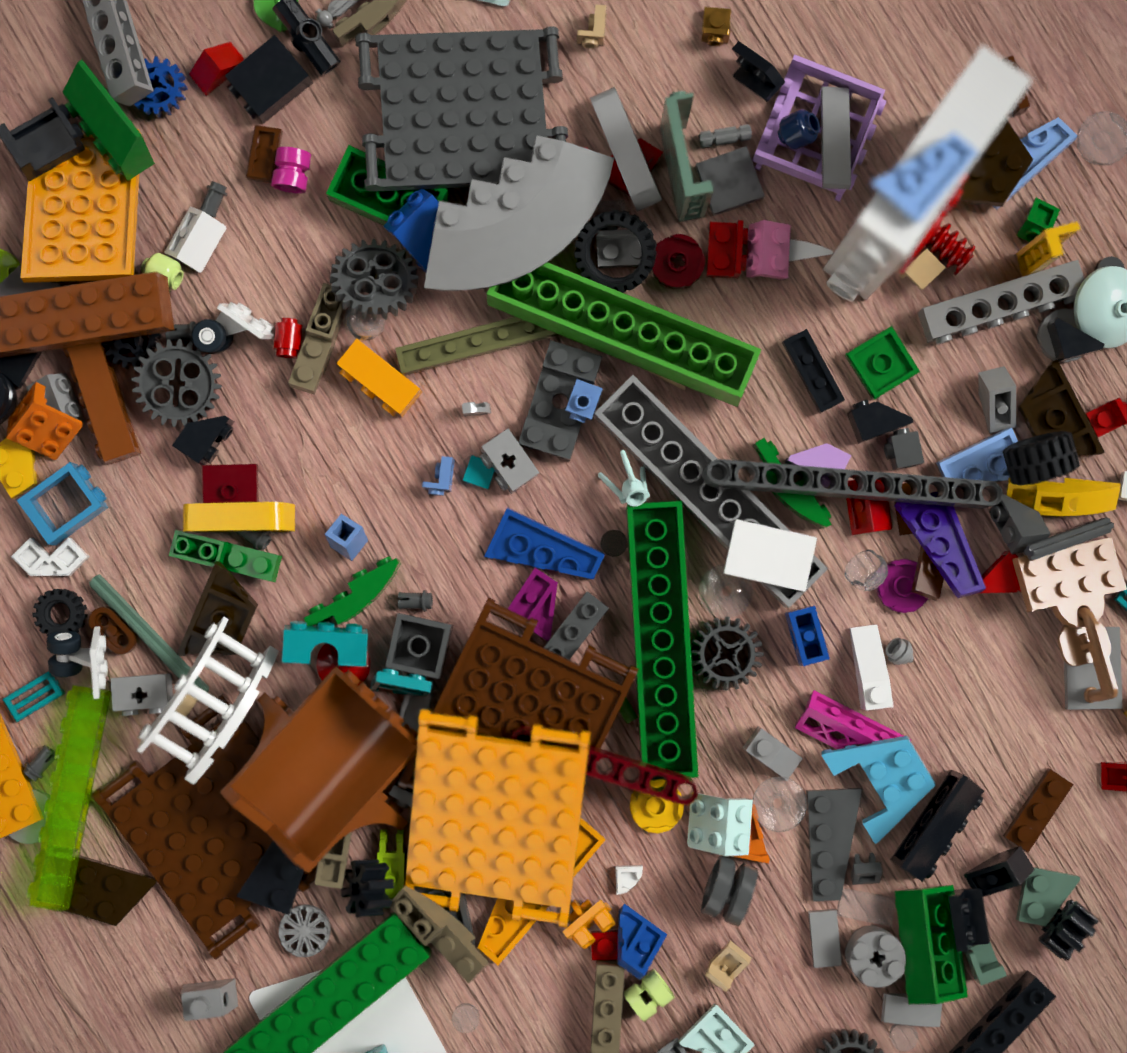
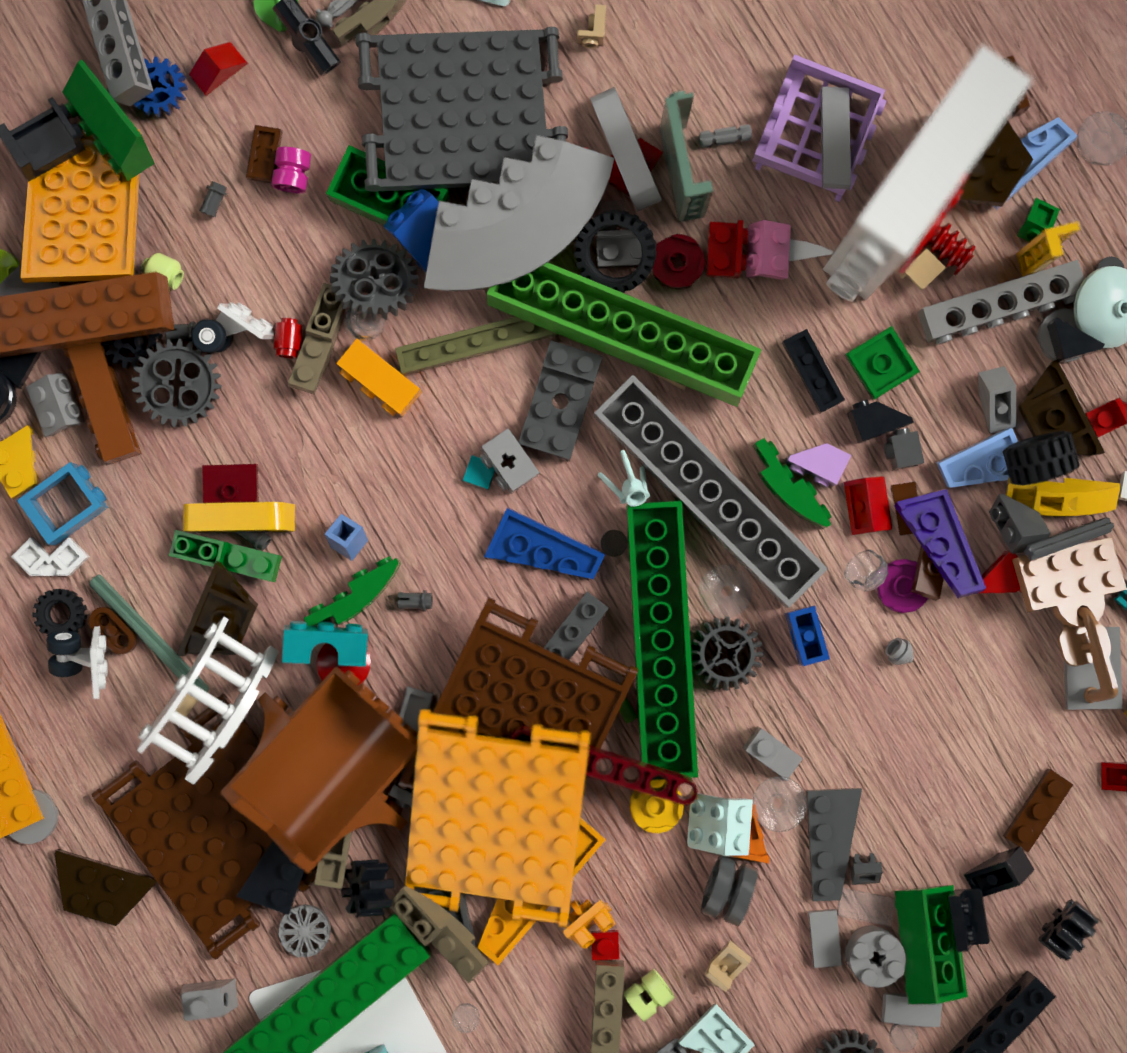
(40, 763): dark grey pin -> none
(41, 426): orange bracket -> none
(54, 684): teal tile -> none
(69, 799): clear neon green brick -> none
(126, 689): light grey brick -> none
(195, 239): white panel -> none
(202, 437): black slope -> none
(268, 80): black brick -> none
(394, 860): lime hinge -> none
(412, 685): teal wing -> none
(419, 645): dark grey brick -> none
(444, 473): medium blue bracket -> none
(473, 409): light grey tile -> none
(537, 601): magenta wing -> none
(583, 401): medium blue brick -> none
(627, 877): white tile -> none
(637, 941): blue wing -> none
(716, 26): pearl gold bracket -> none
(732, 180): flat silver tile -> none
(756, 72): black bracket -> none
(770, 555): white tile -> none
(798, 129): dark blue head -> none
(837, 717): dark pink fence -> none
(865, 480): dark grey beam -> none
(870, 668): white slope -> none
(893, 771): medium azure wing -> none
(922, 180): light blue wing -> none
(937, 825): black slope -> none
(984, 964): sand green panel -> none
(1043, 895): sand green wing -> none

